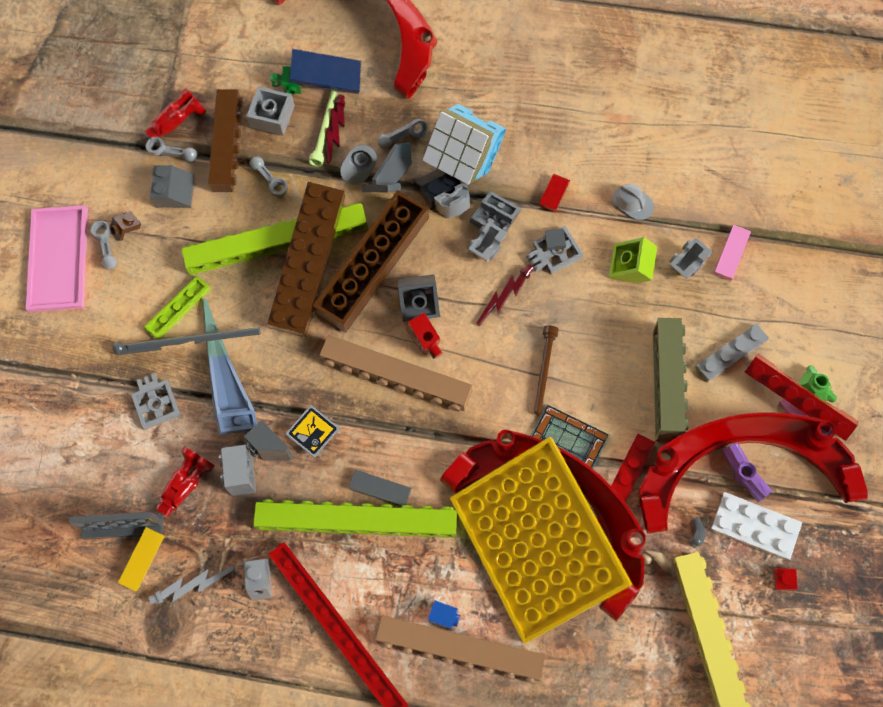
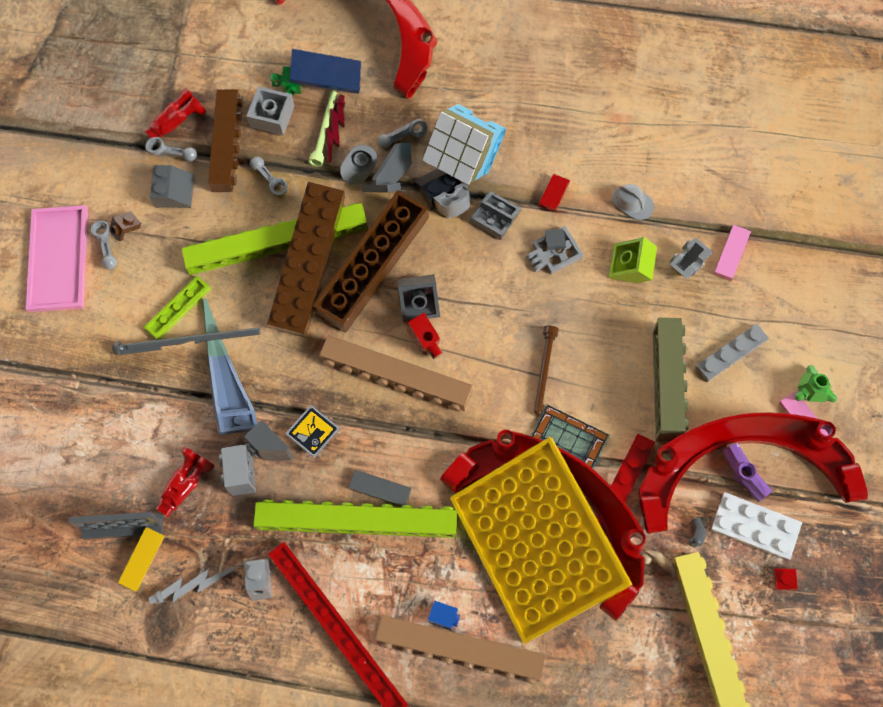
(149, 388): light grey piece -> none
(488, 243): light grey cylinder -> none
(511, 285): dark red piece -> none
(807, 402): red arch -> none

